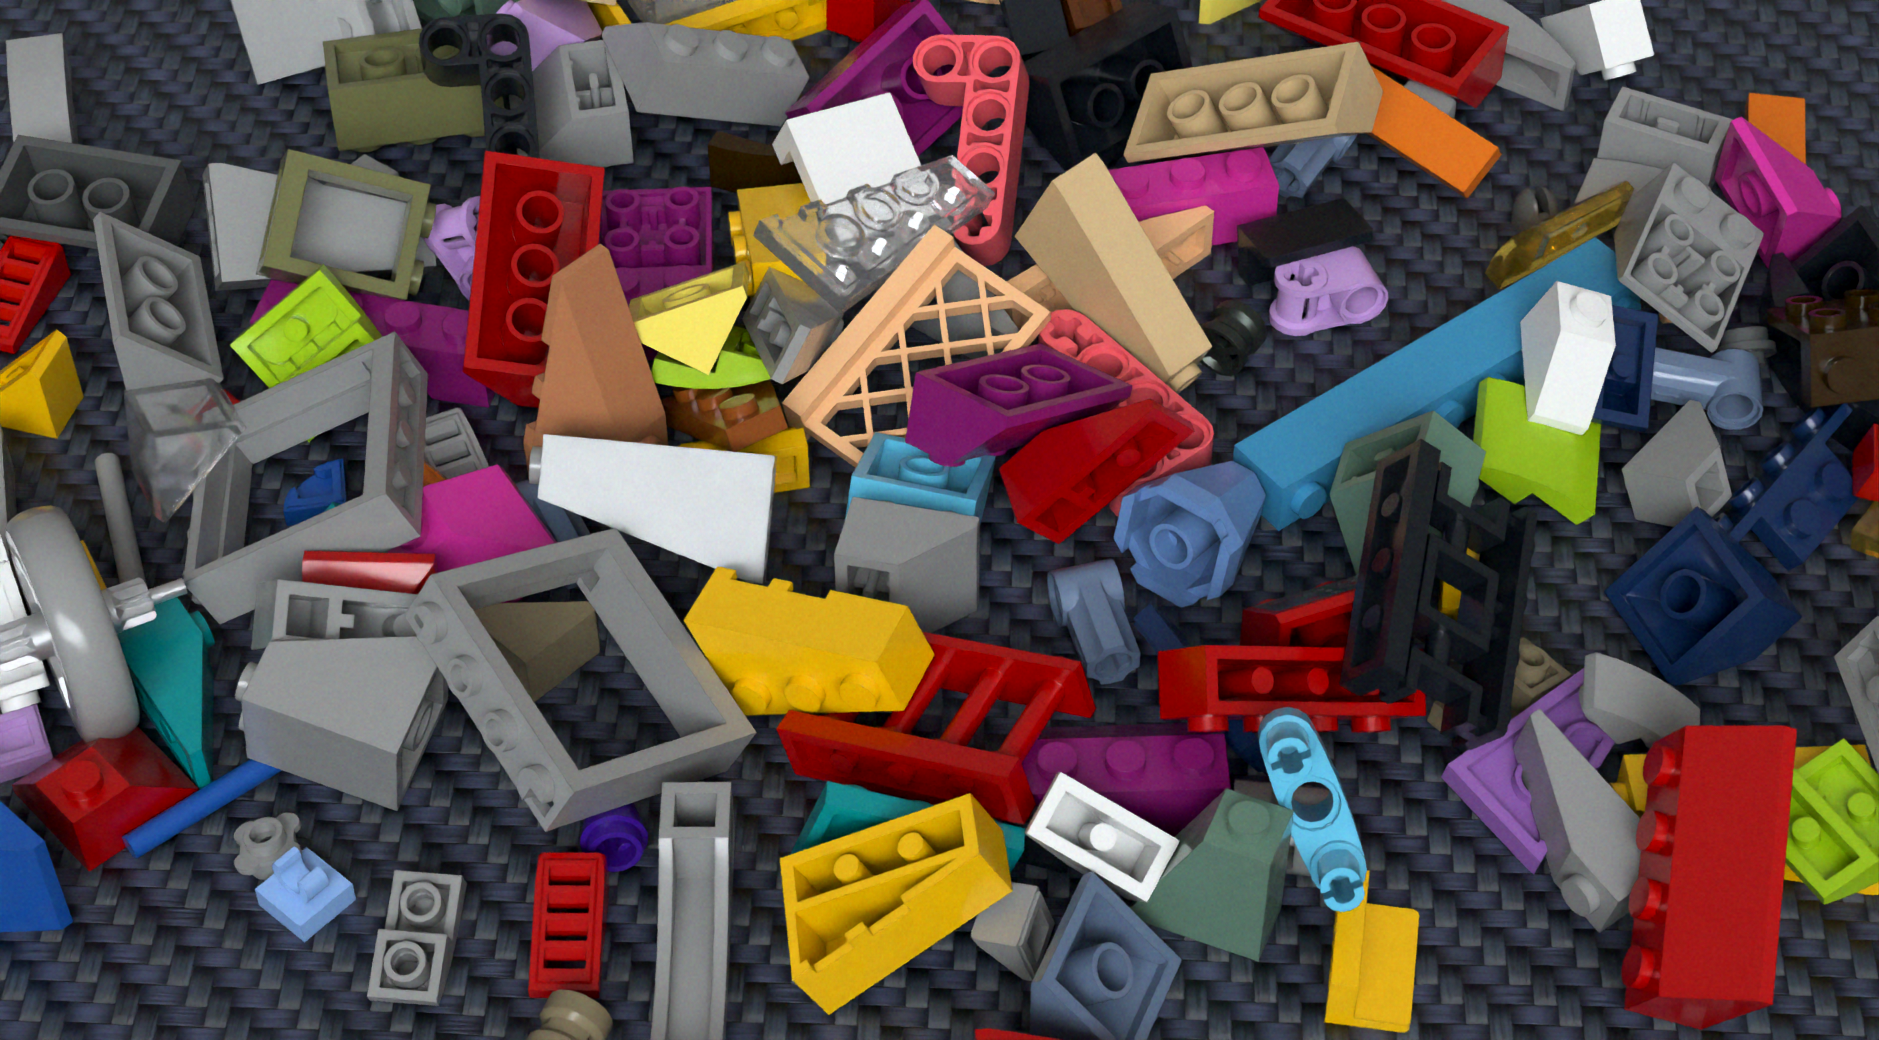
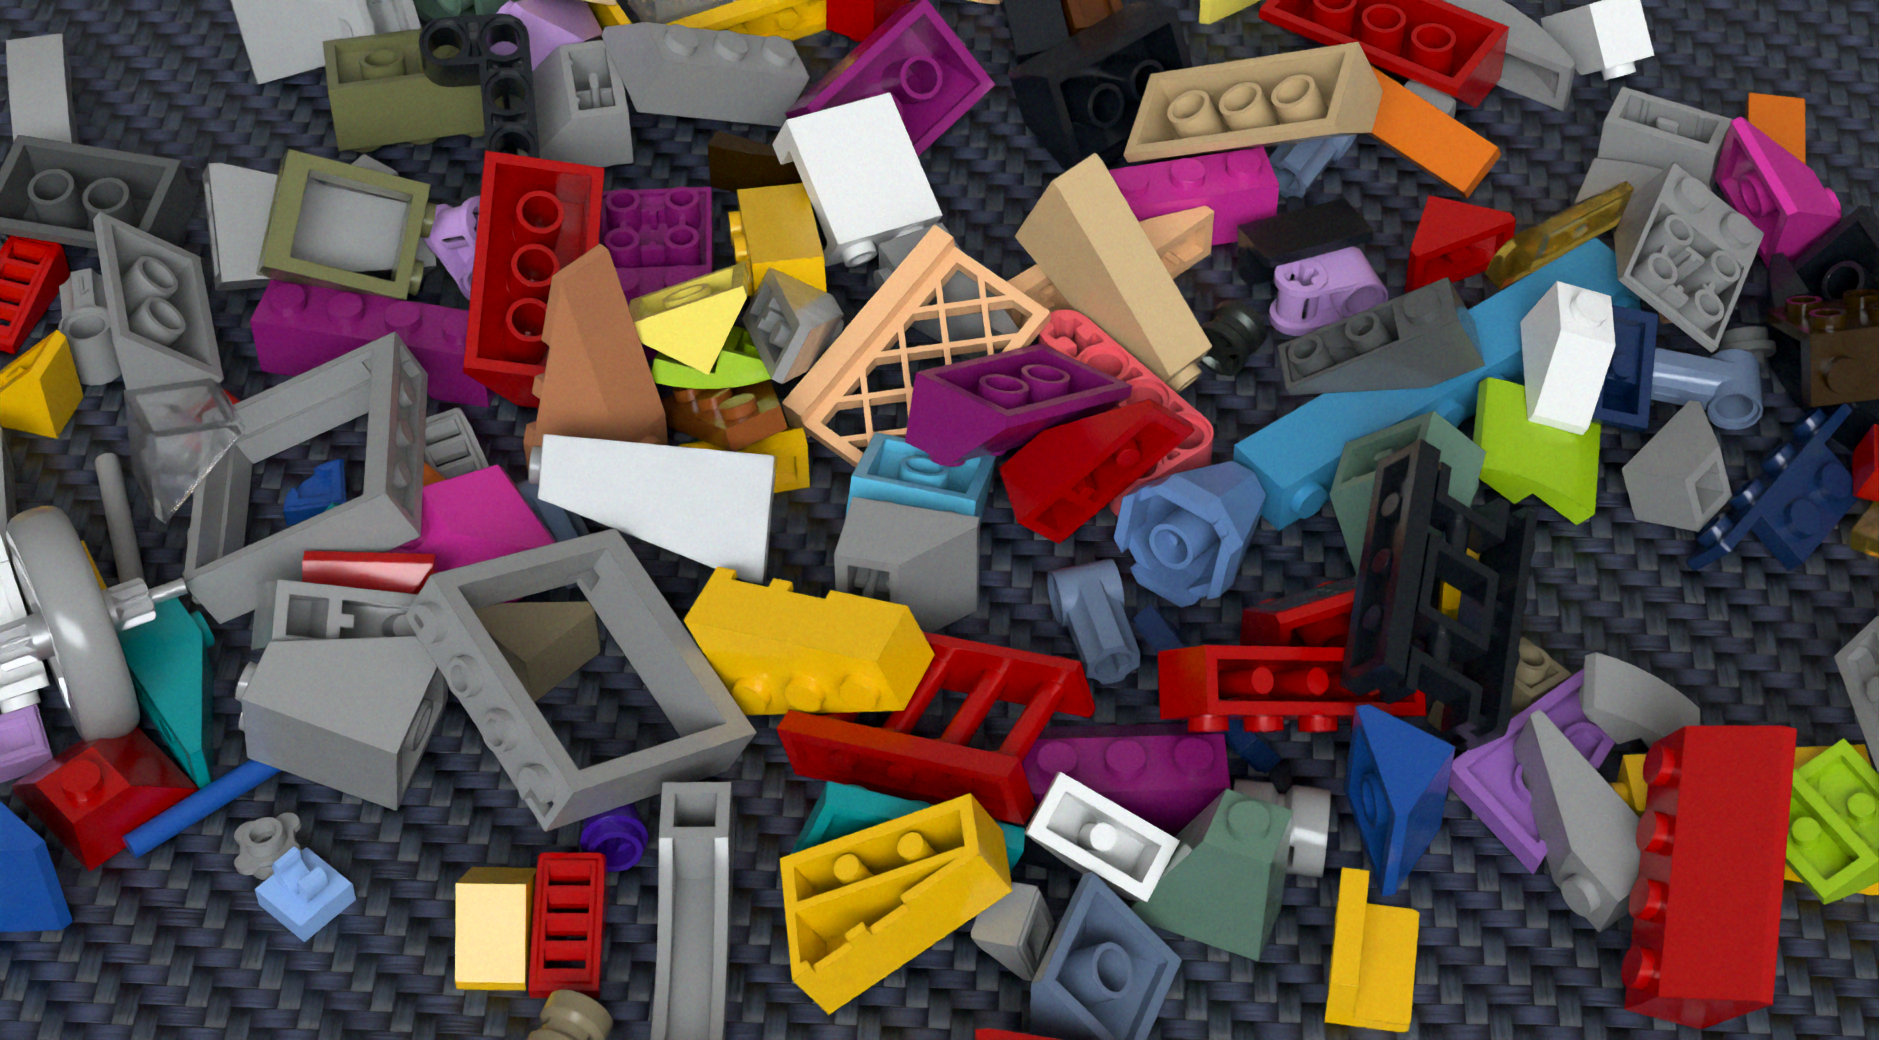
(88, 327): none -> light grey piece
(305, 330): lime slope -> none
(418, 938): light grey slope -> none
(494, 928): none -> yellow slope
(862, 239): clear wing -> none
(978, 149): coral beam -> none
(1321, 831): medium azure connector -> none
(1388, 347): none -> dark grey slope
(1395, 791): none -> blue slope
(1455, 241): none -> red slope
(1526, 207): dark grey hinge -> none
(1701, 601): dark blue slope -> none

